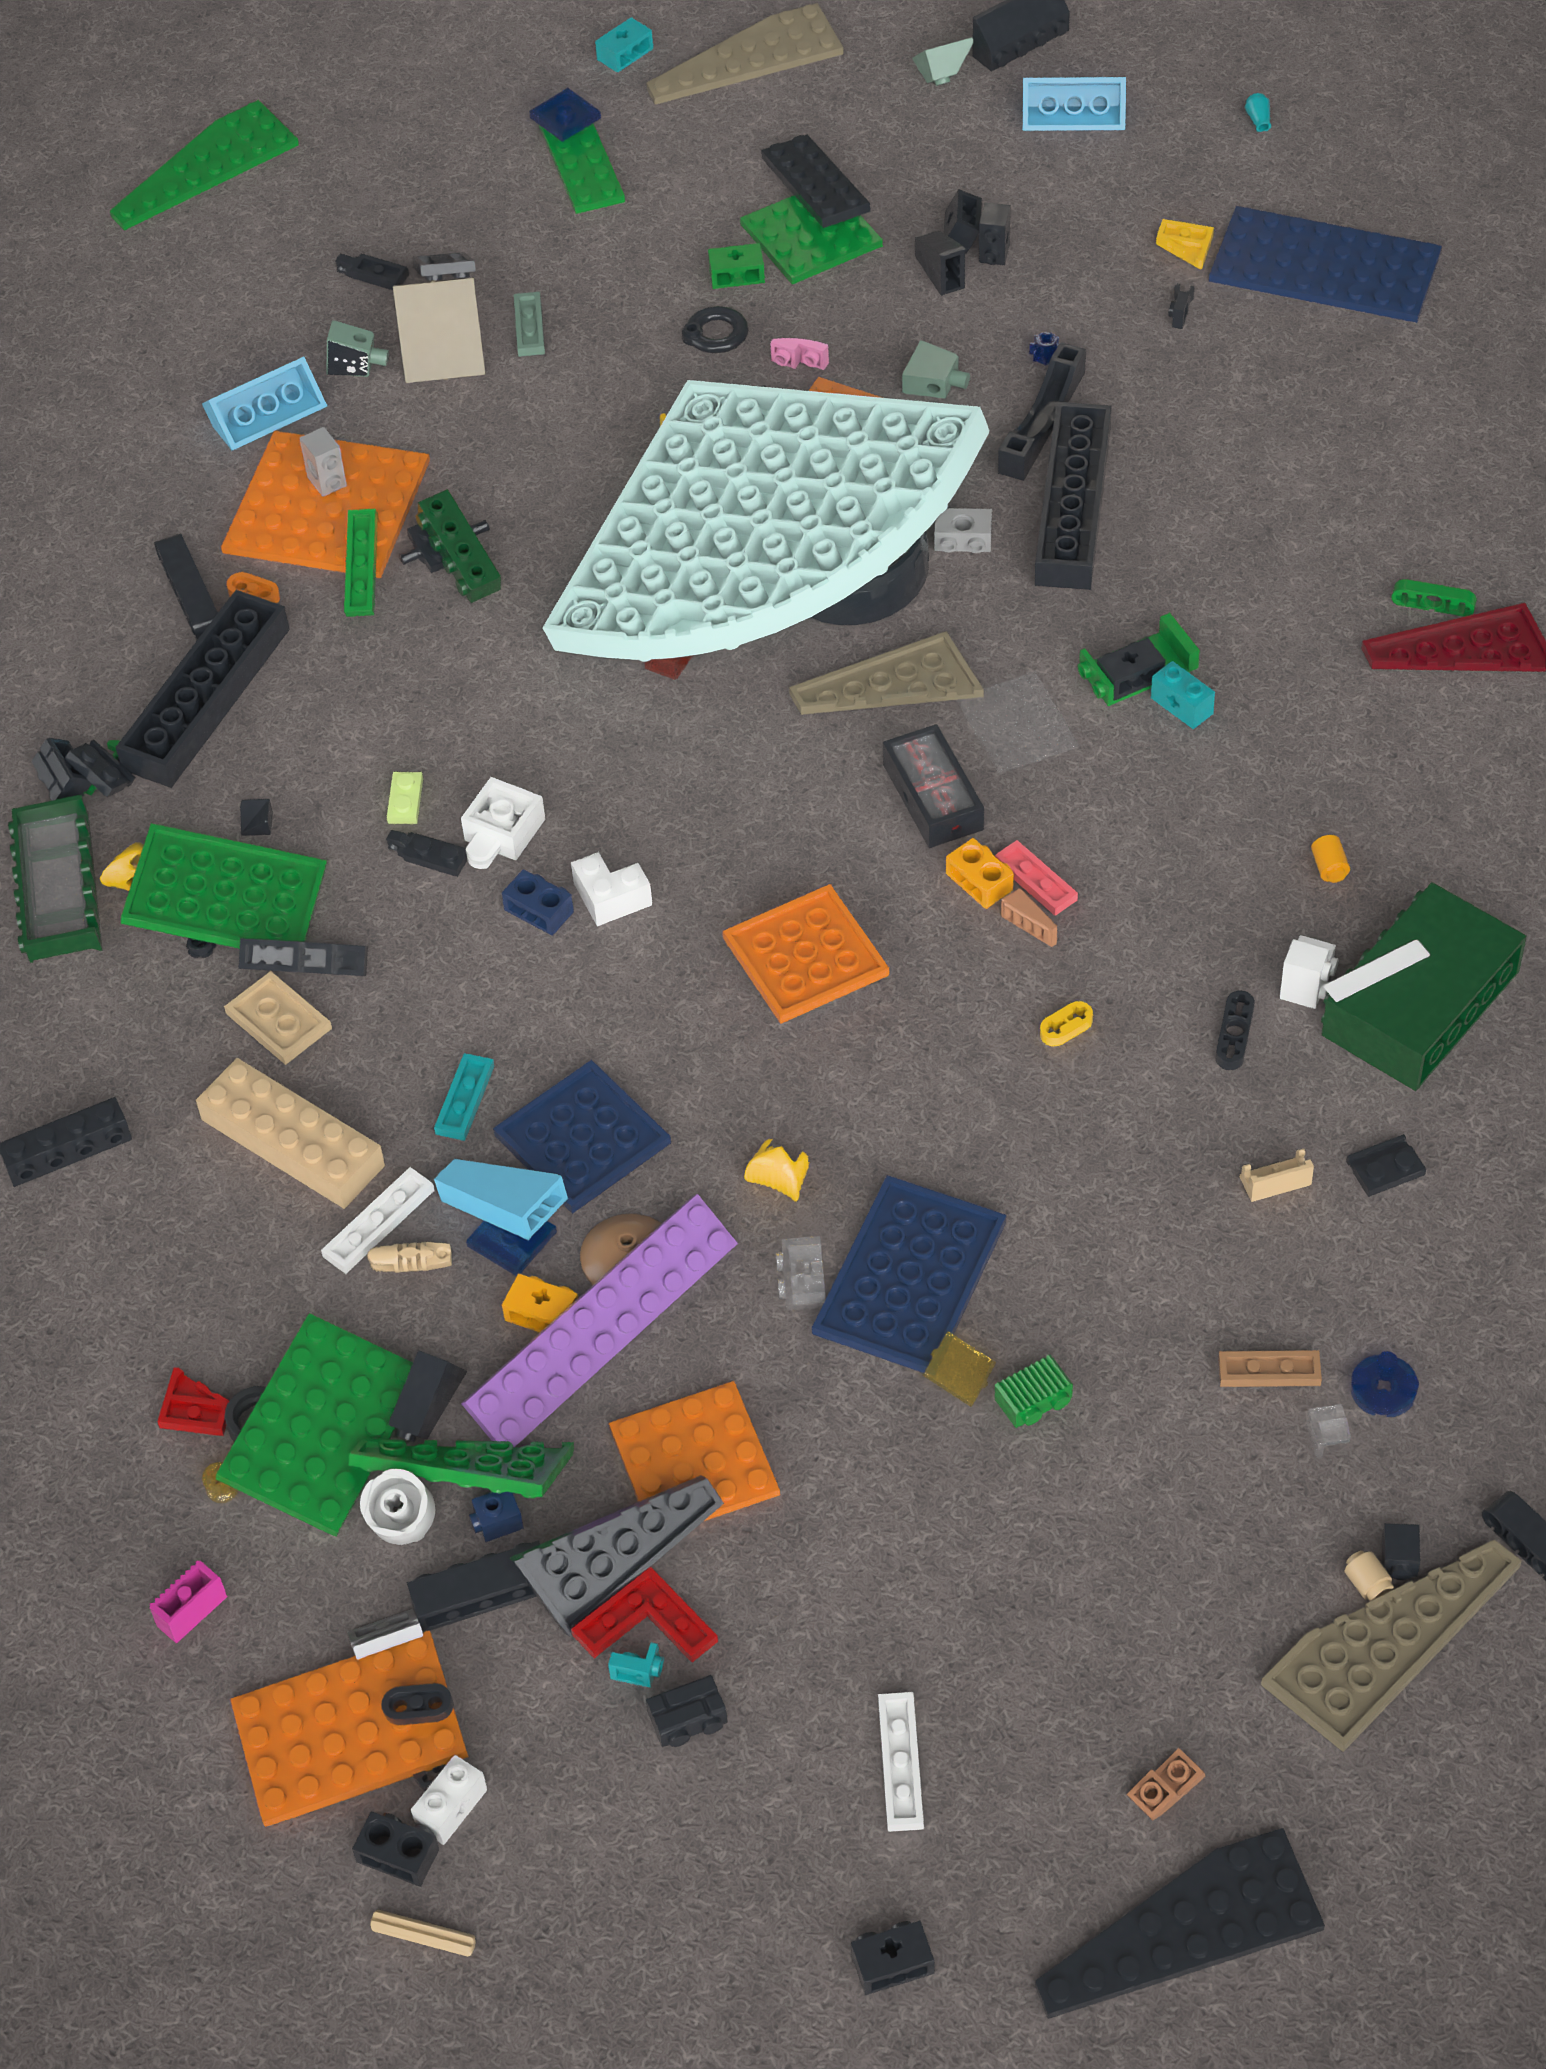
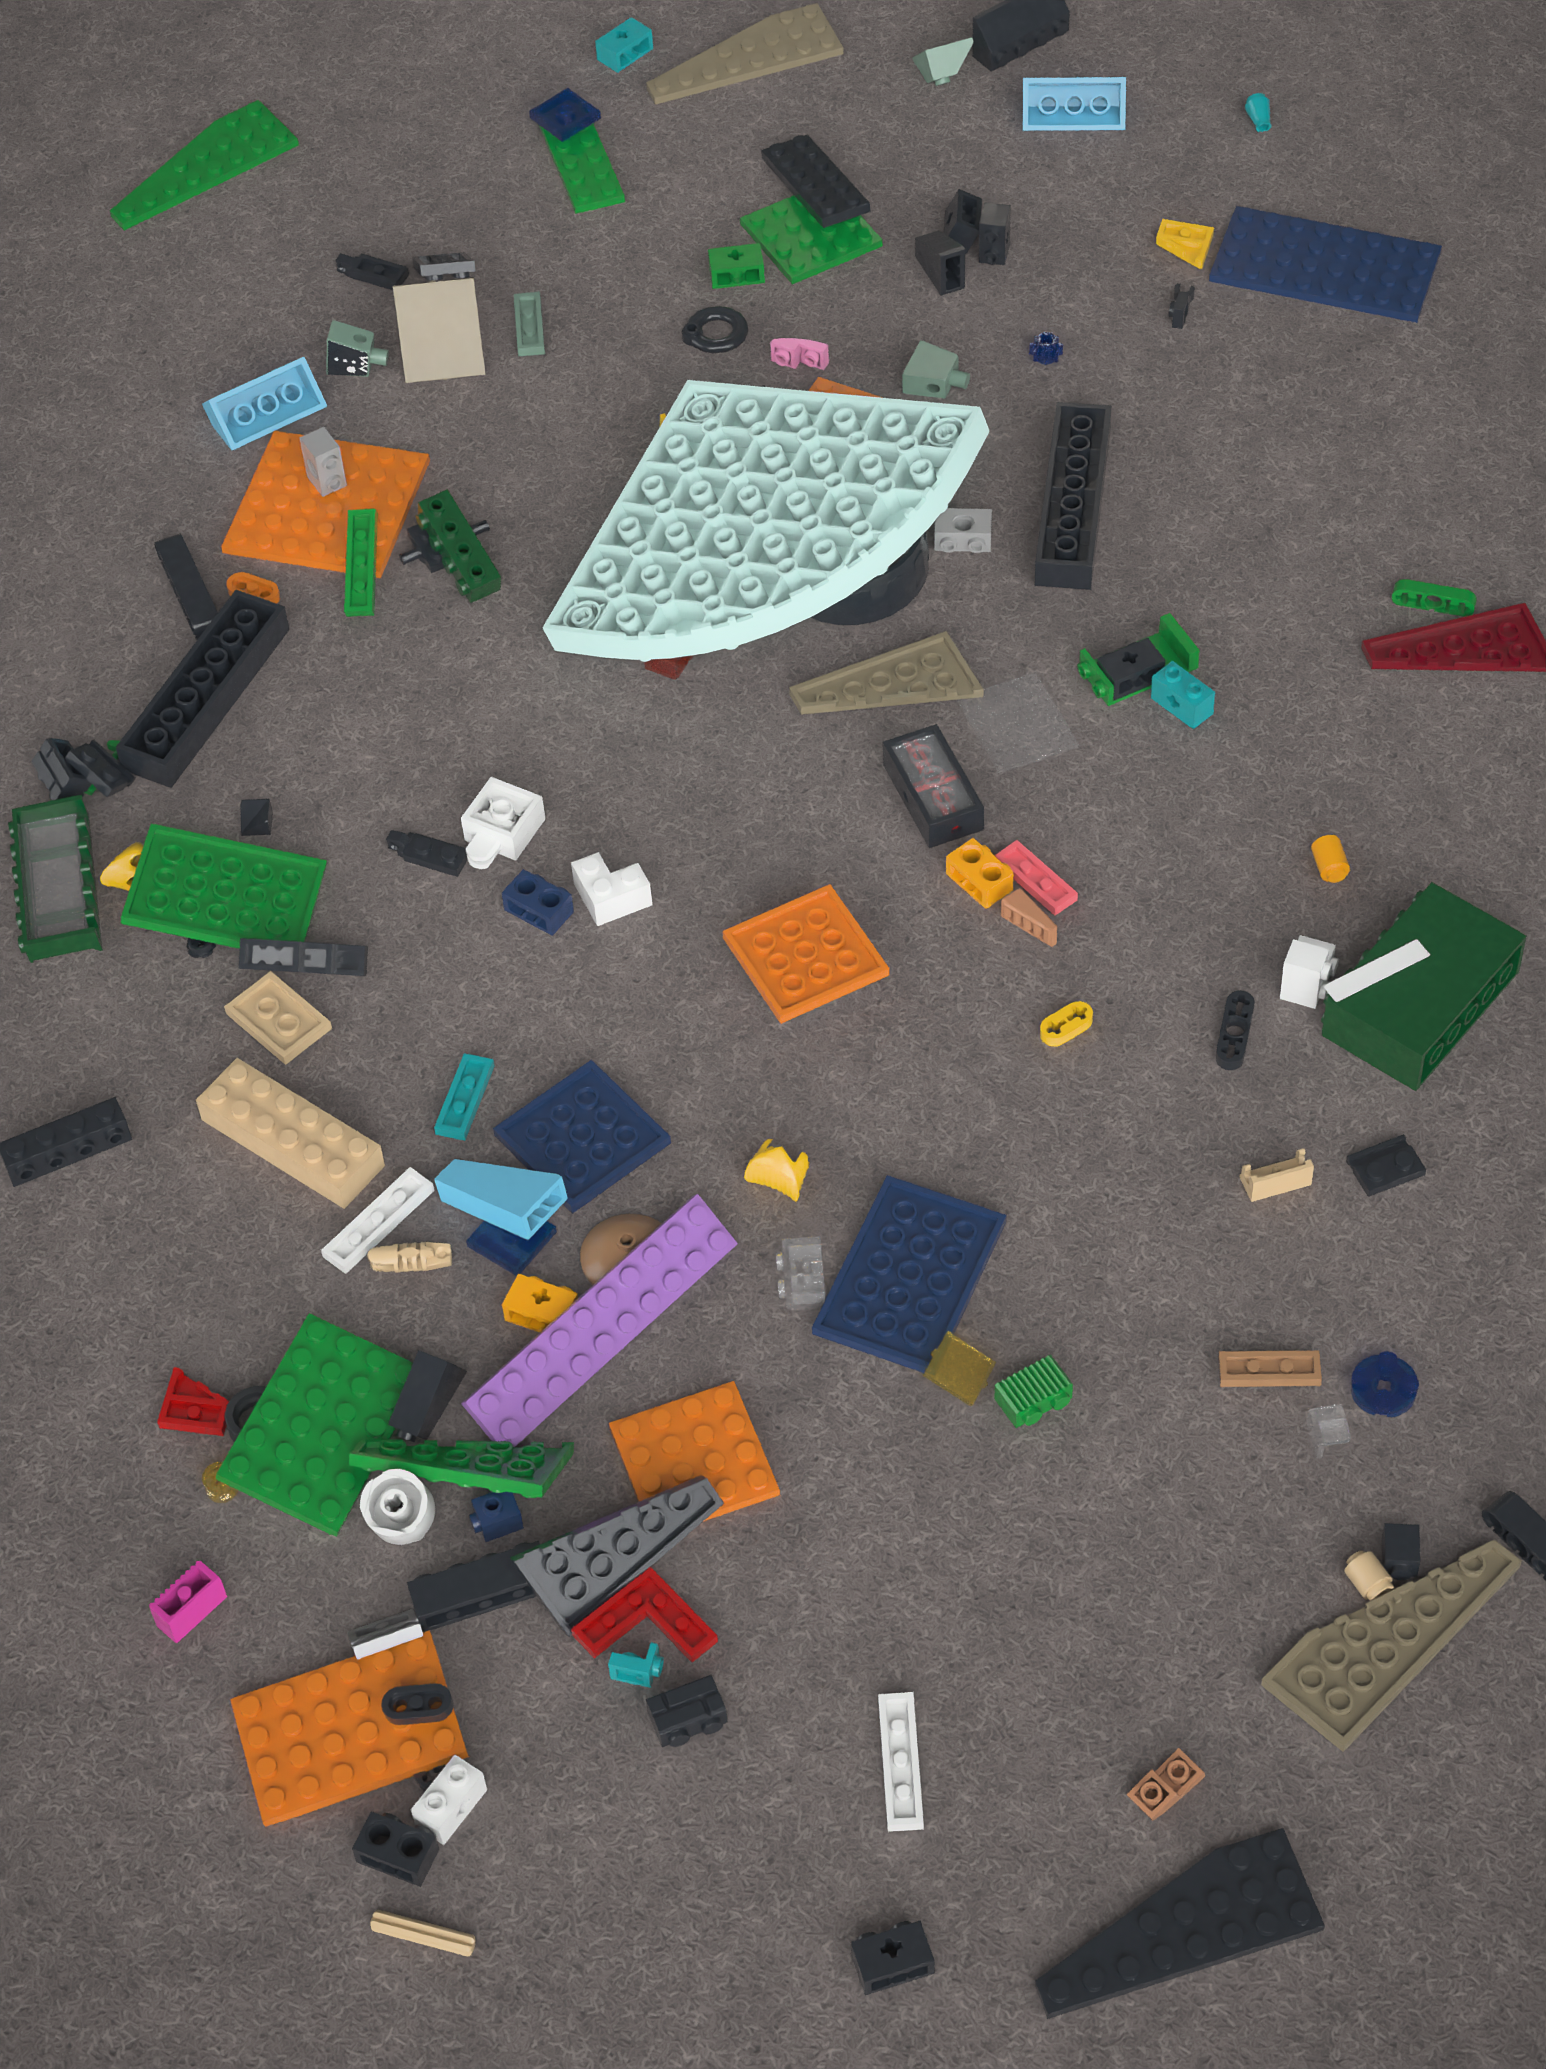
(405, 798): yellowish green plate -> none
(1027, 440): black arch -> none

